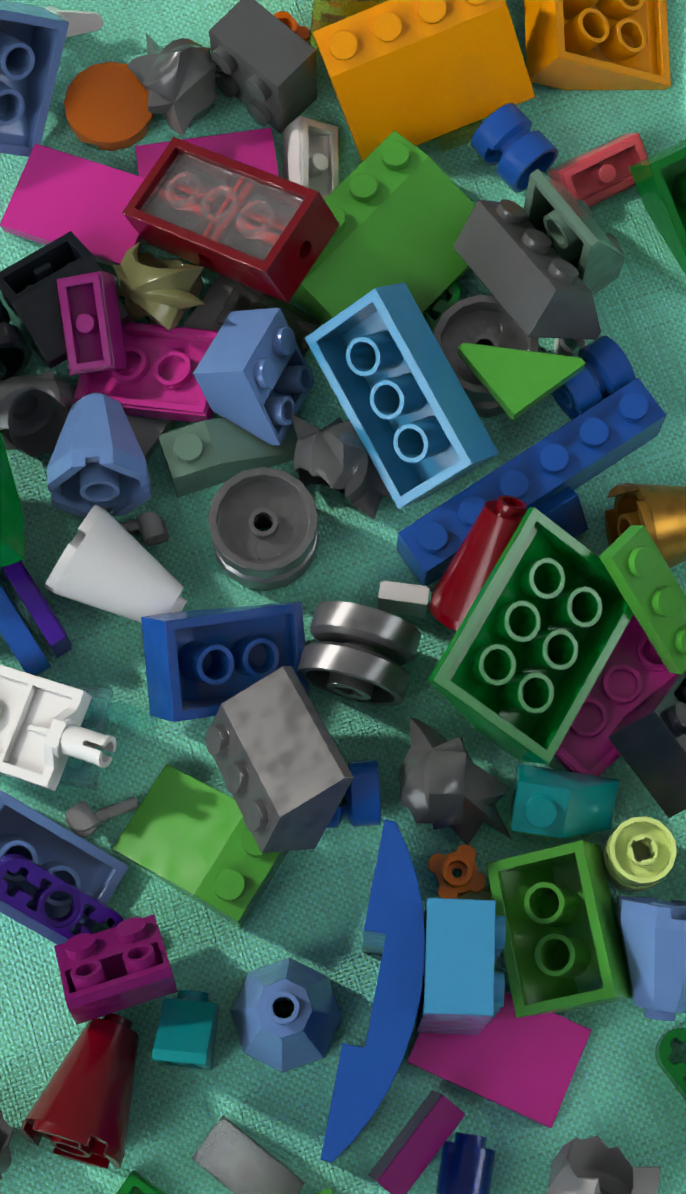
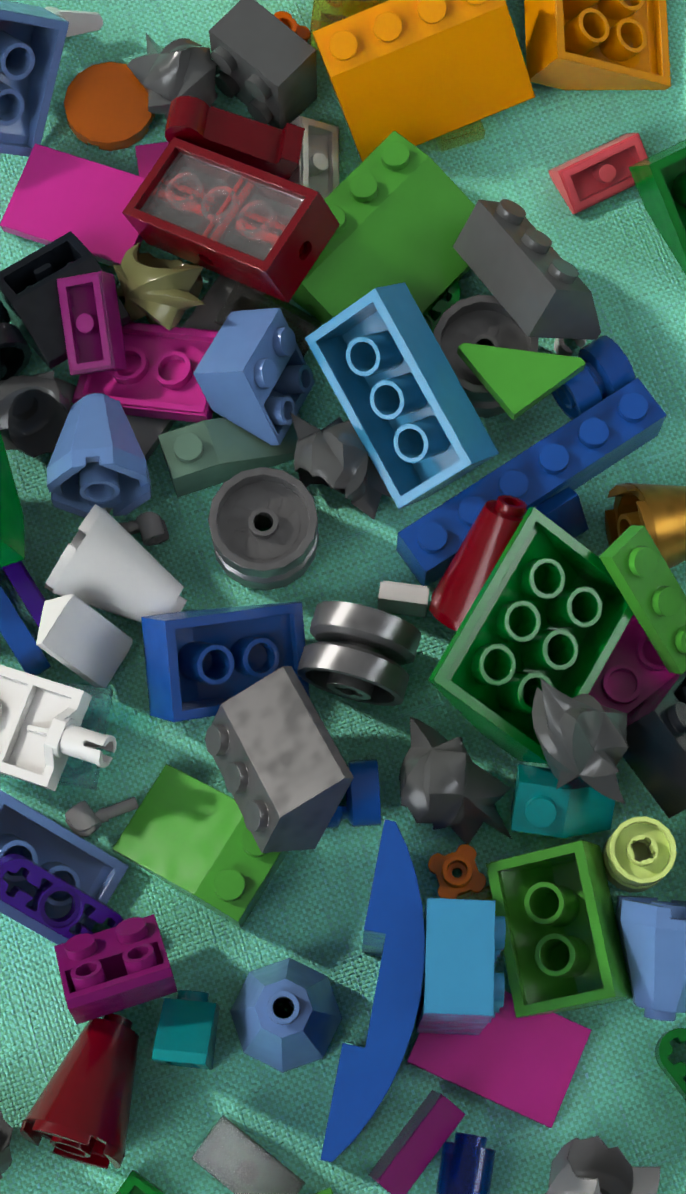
(82, 639): none -> white slope
(235, 136): none -> dark red leg
(509, 143): blue wheel -> none
(573, 231): sand green slope -> none
(580, 739): none -> dark grey hair

